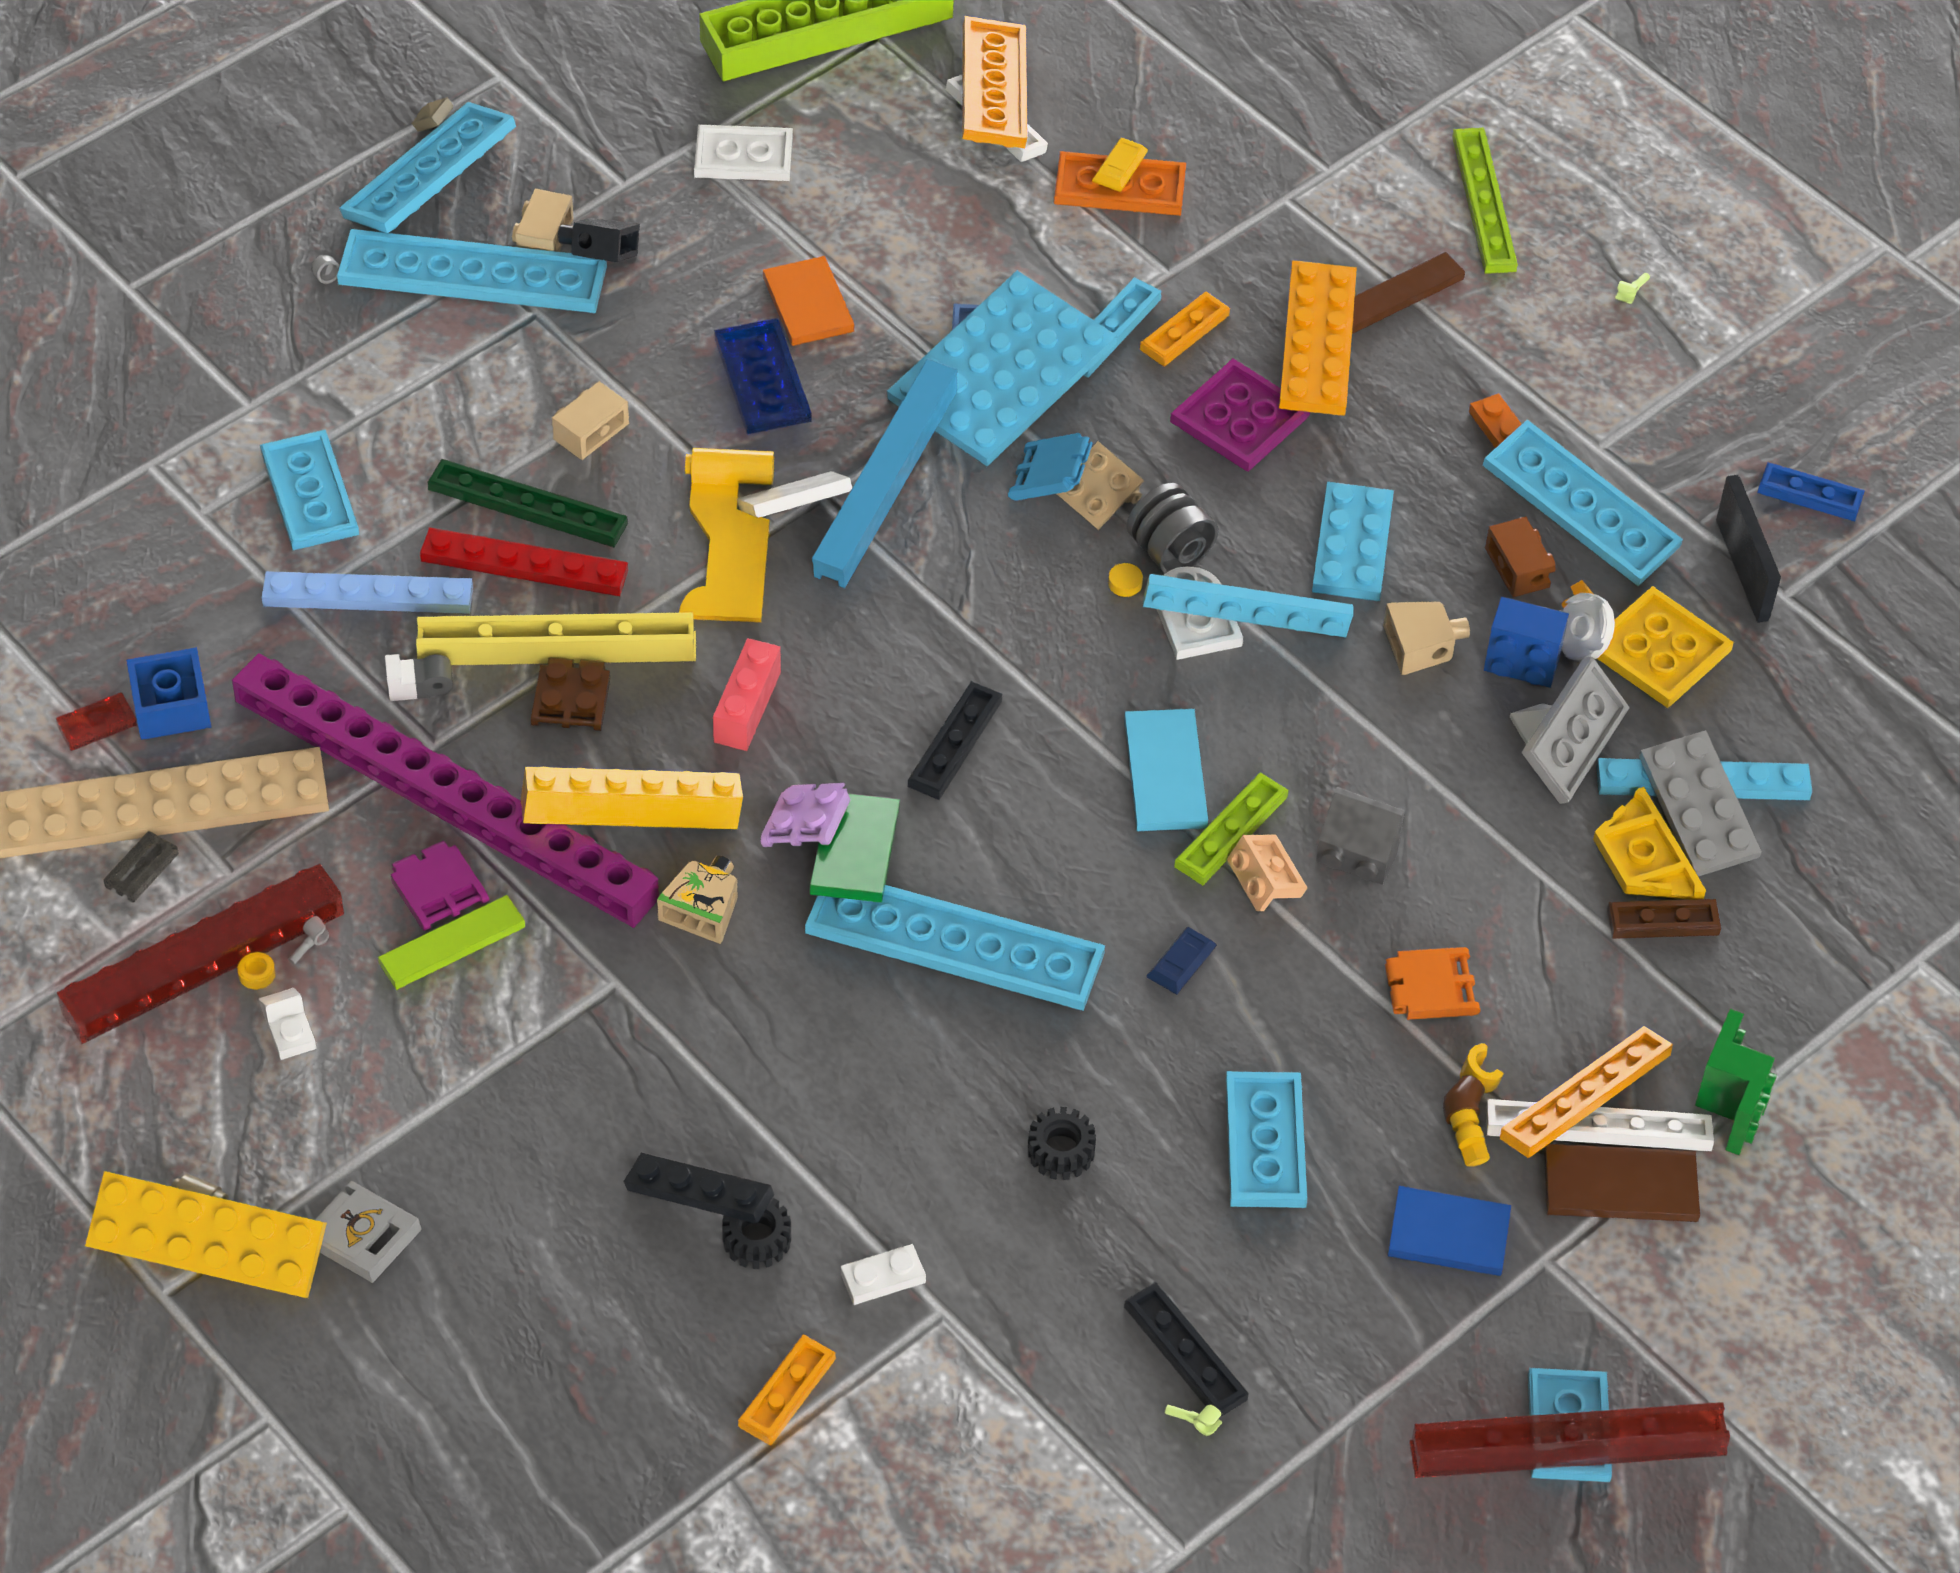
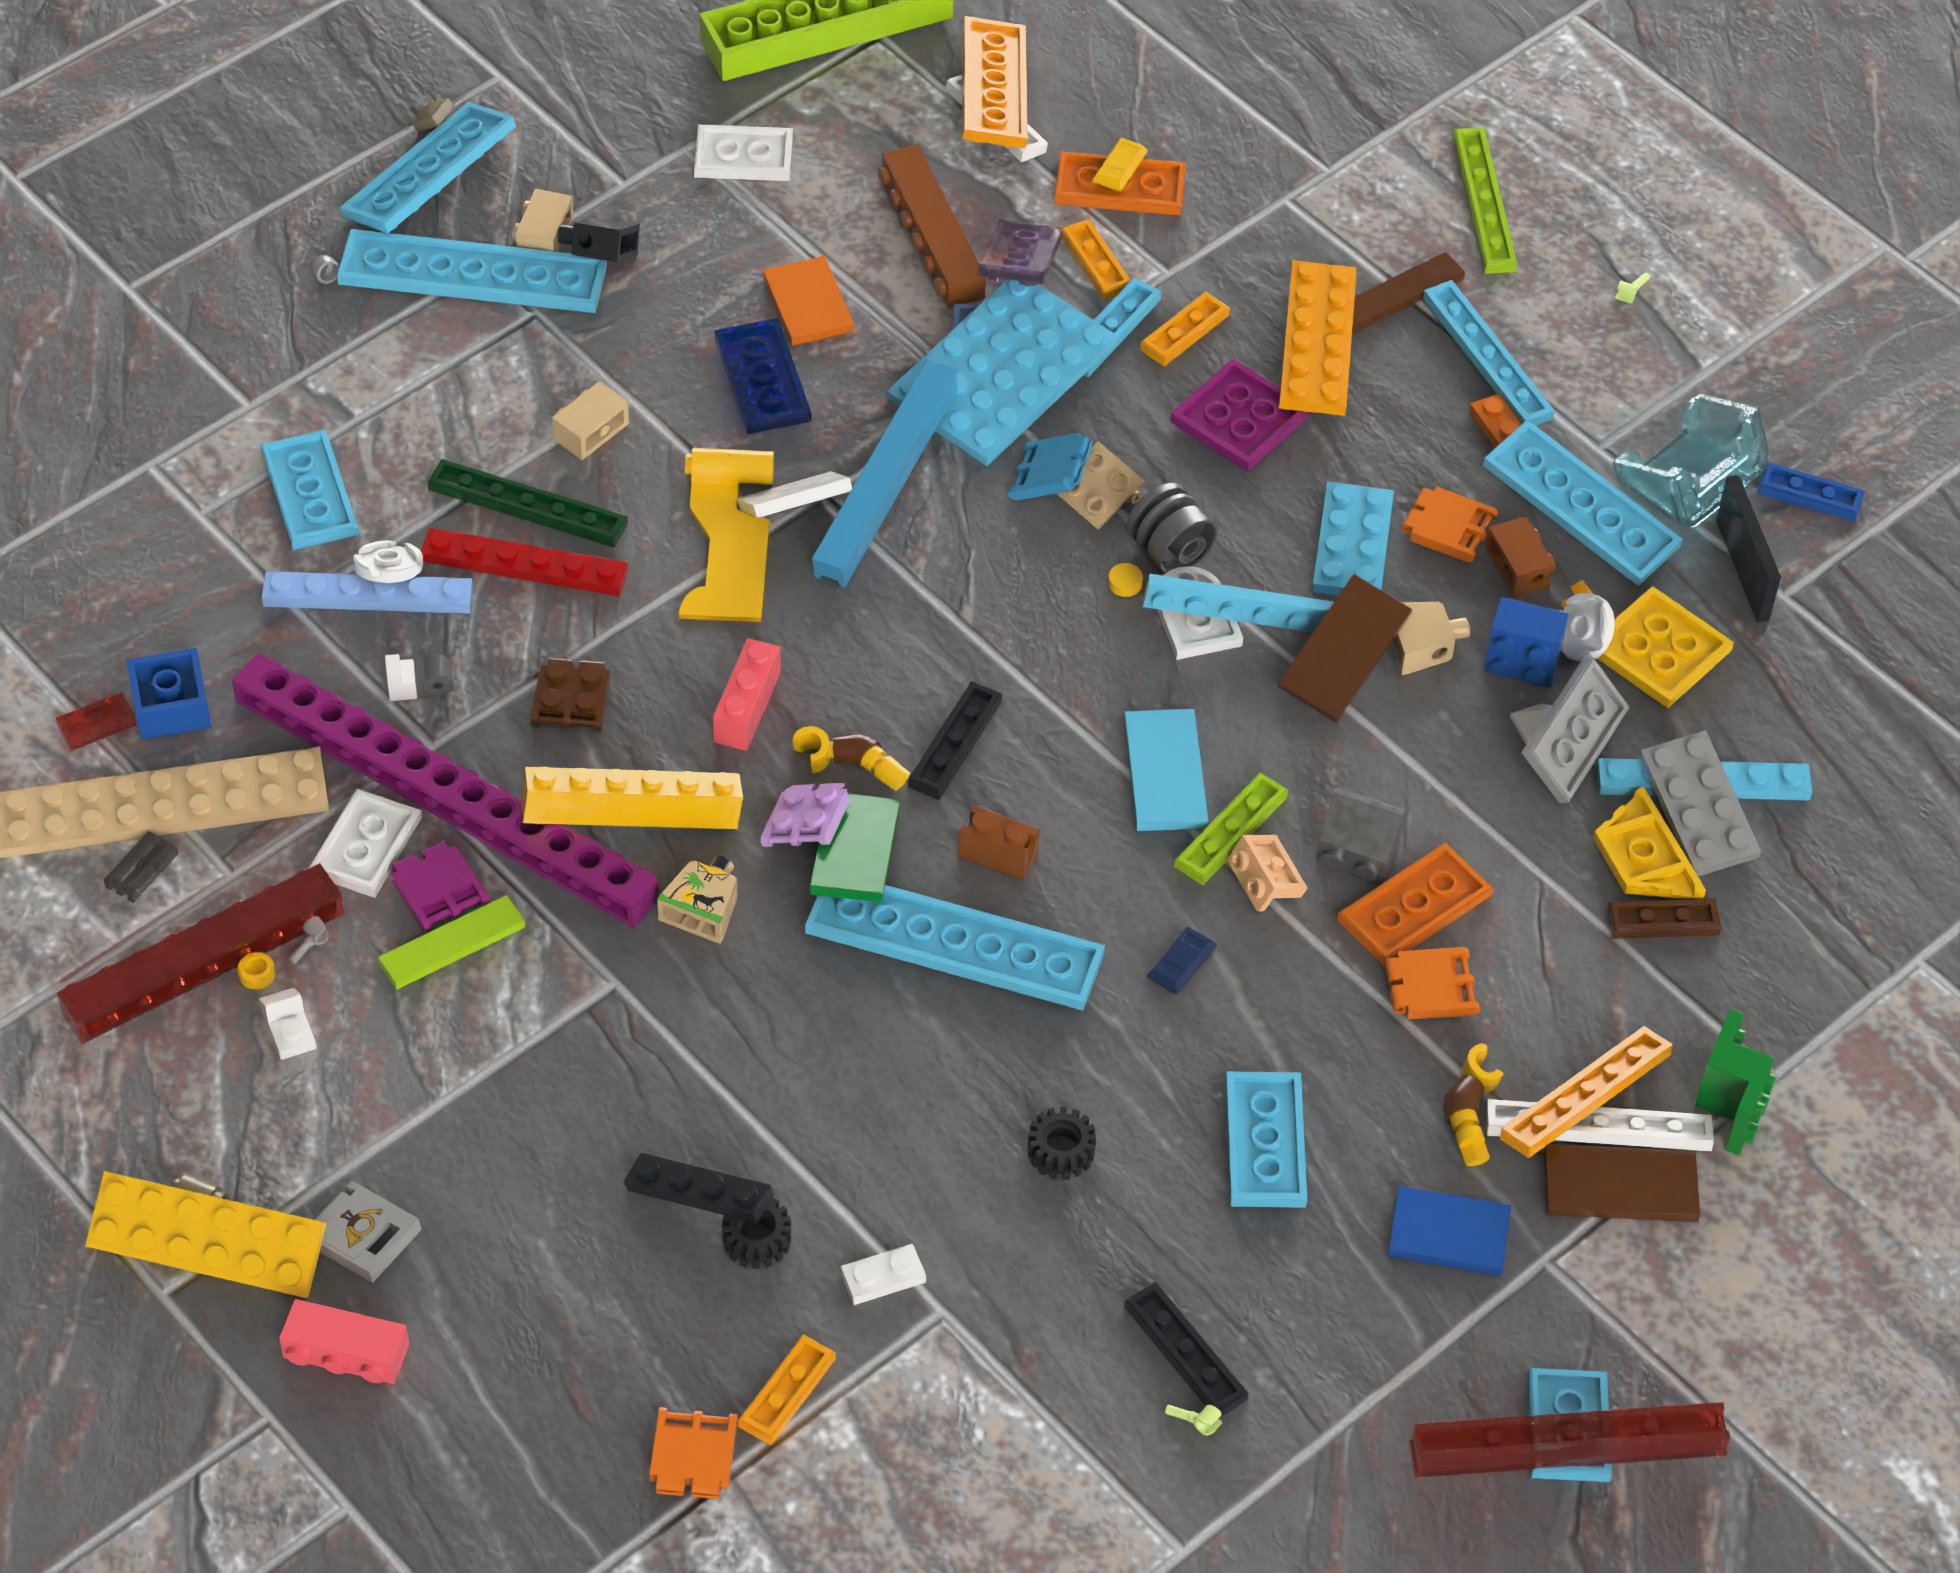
(344, 1342): none -> coral brick
(367, 841): none -> white tile
(387, 562): none -> white tile
(567, 636): light yellow tile -> none
(692, 1454): none -> orange plate
(850, 749): none -> yellow piece
(932, 226): none -> dark orange brick
(999, 843): none -> dark orange brick
(1020, 252): none -> clear purple plate
(1095, 258): none -> light orange tile
(1345, 648): none -> reddish brown tile
(1415, 903): none -> orange tile
(1448, 522): none -> orange plate
(1487, 353): none -> medium azure plate
(1691, 471): none -> clear light blue windscreen

